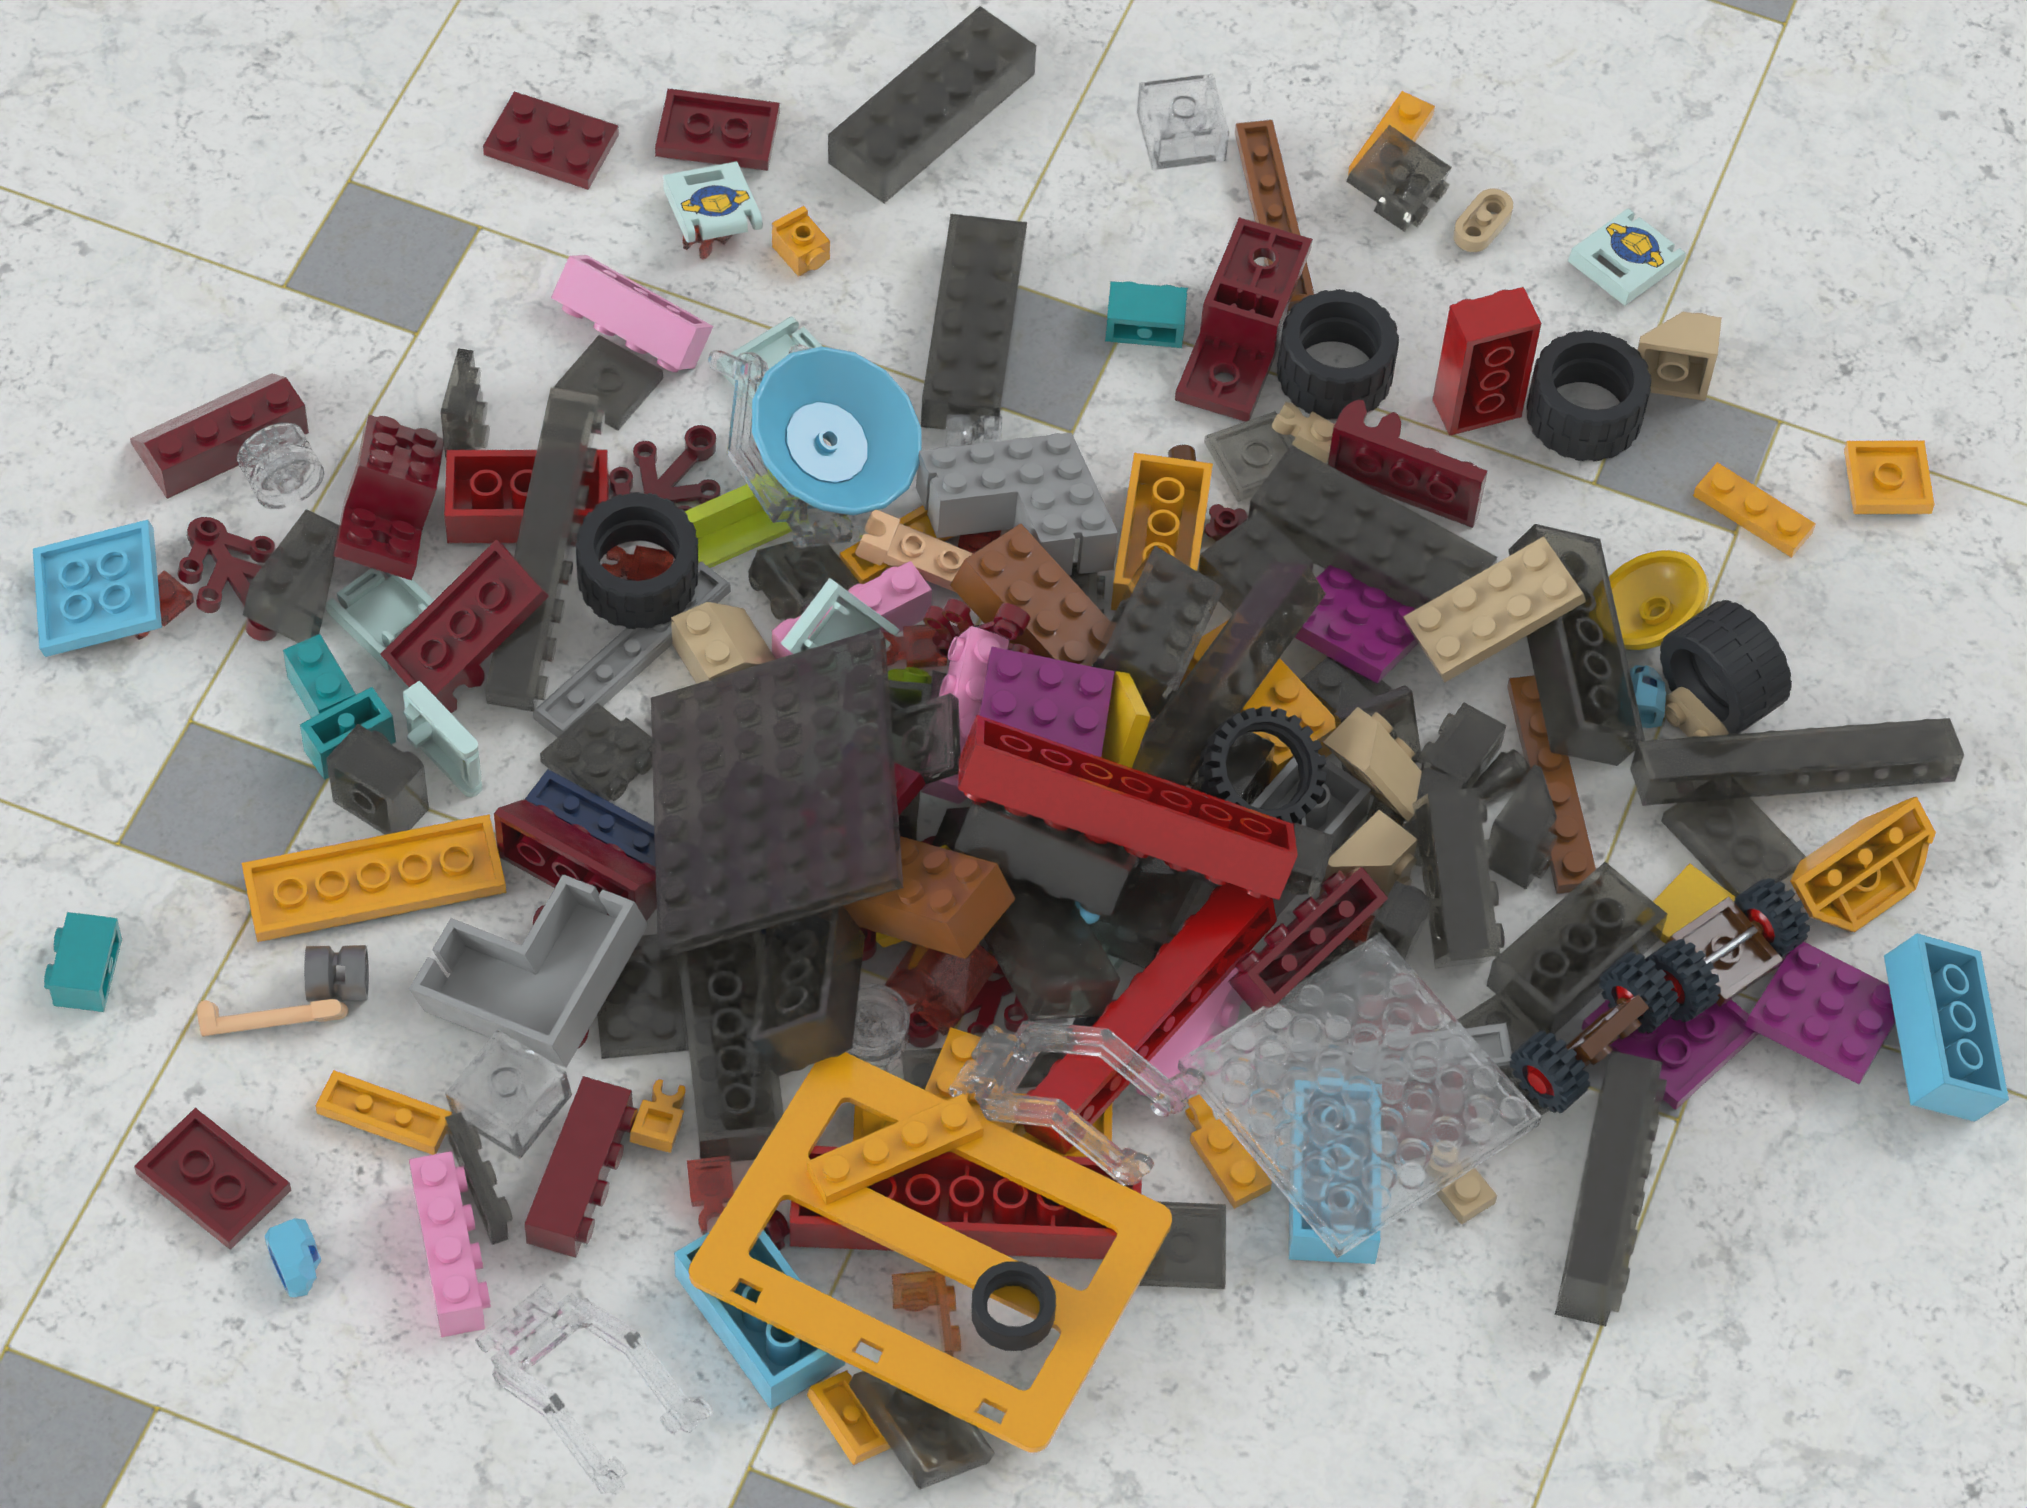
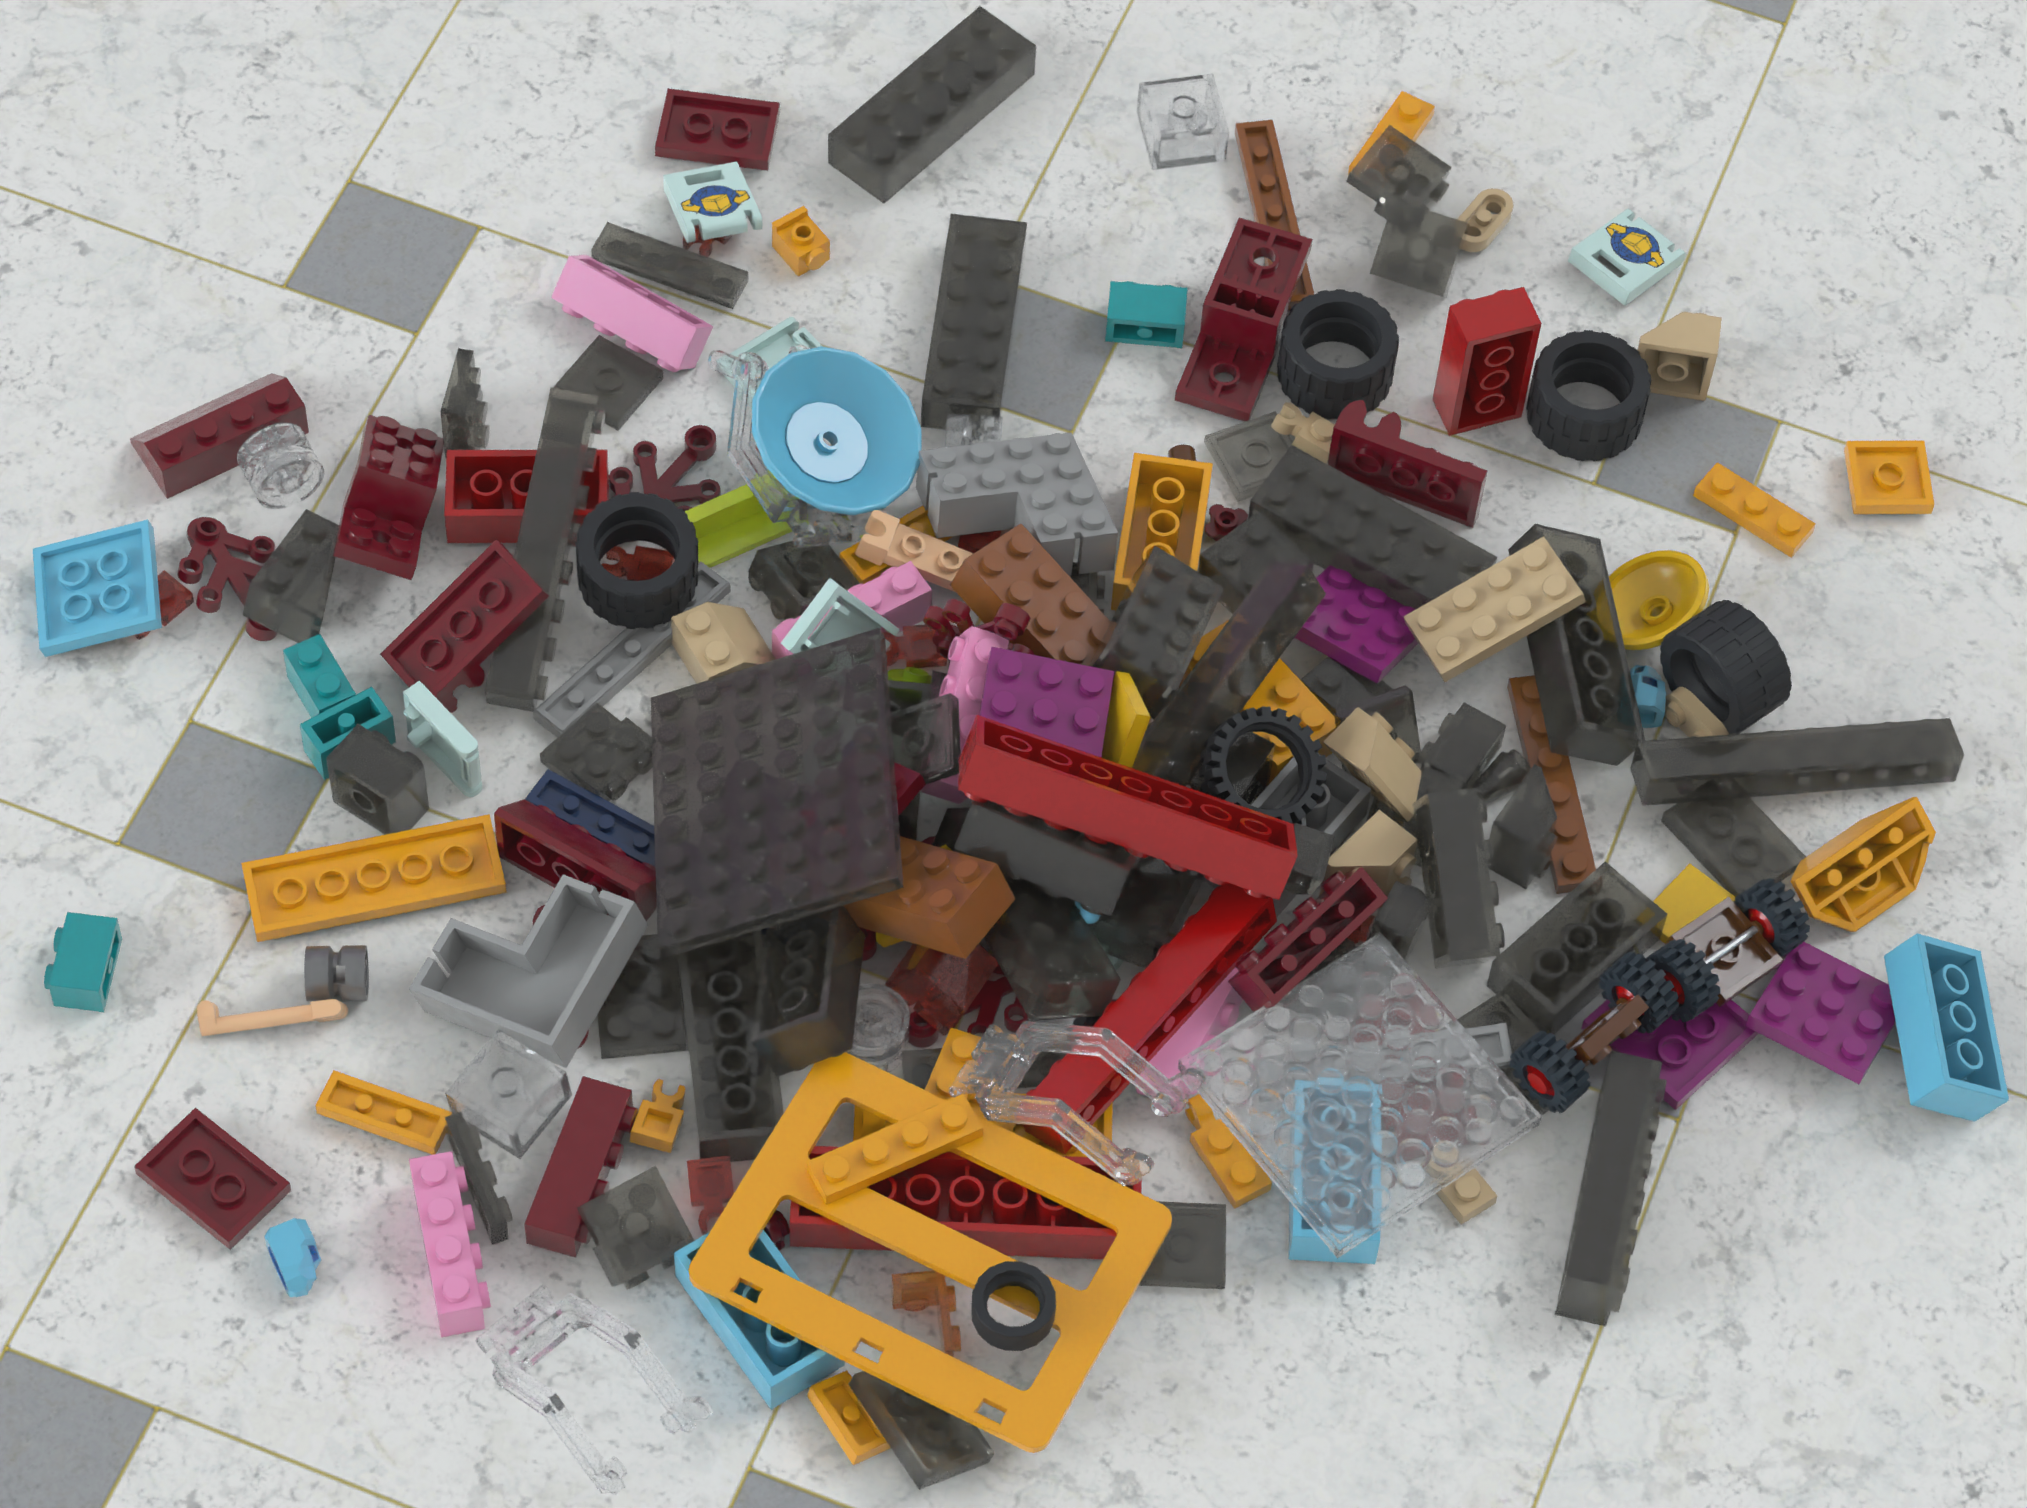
(378, 609): light aqua container -> none
(551, 140): dark red plate -> none
(635, 1228): none -> clear smoke plate
(670, 265): none -> clear smoke plate
(1419, 248): none -> clear smoke brick

